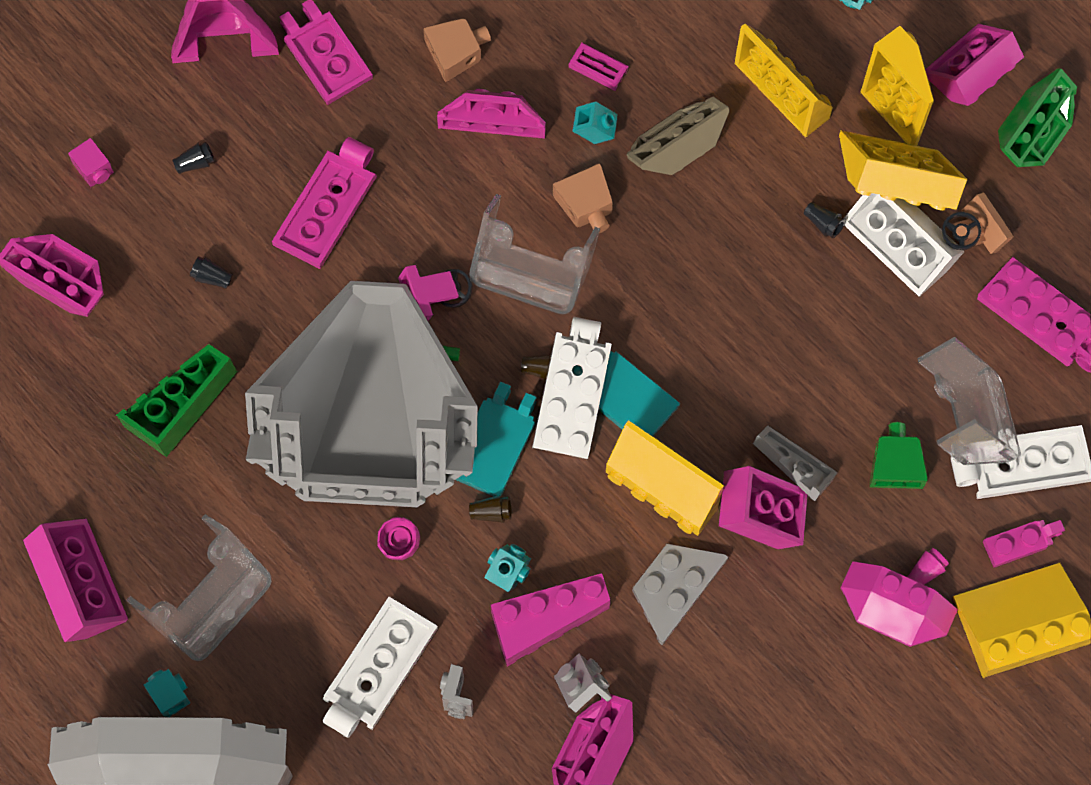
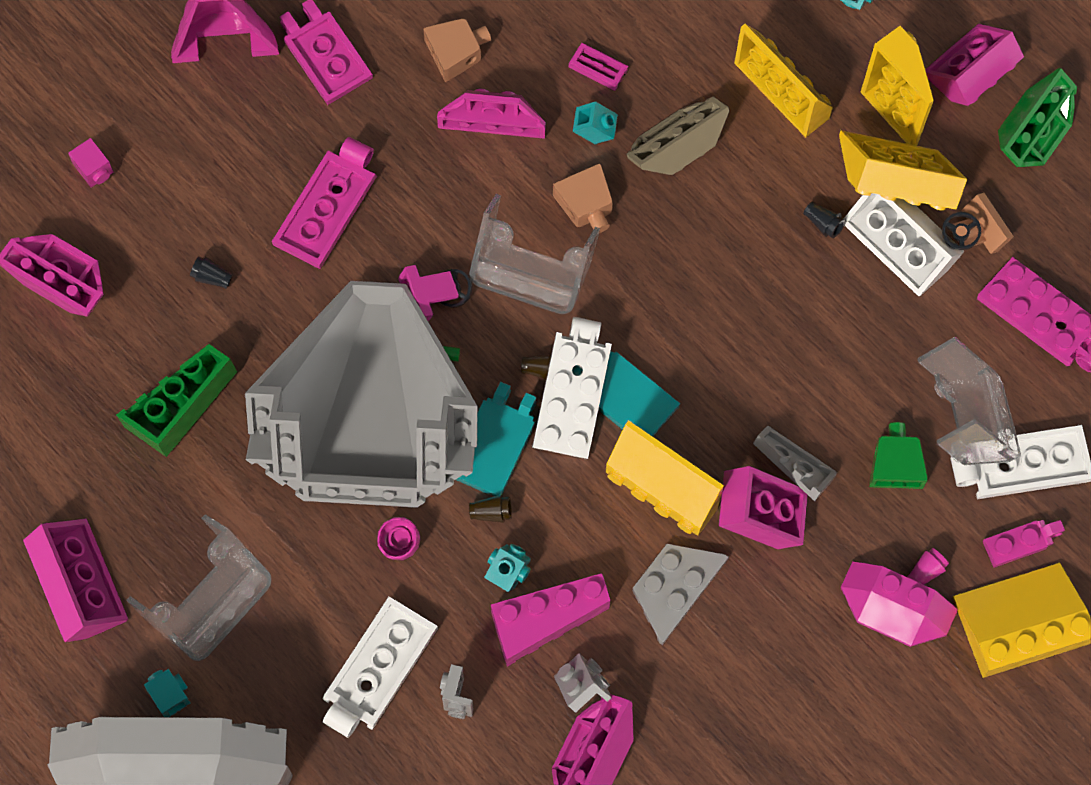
(194, 158): black cone -> none

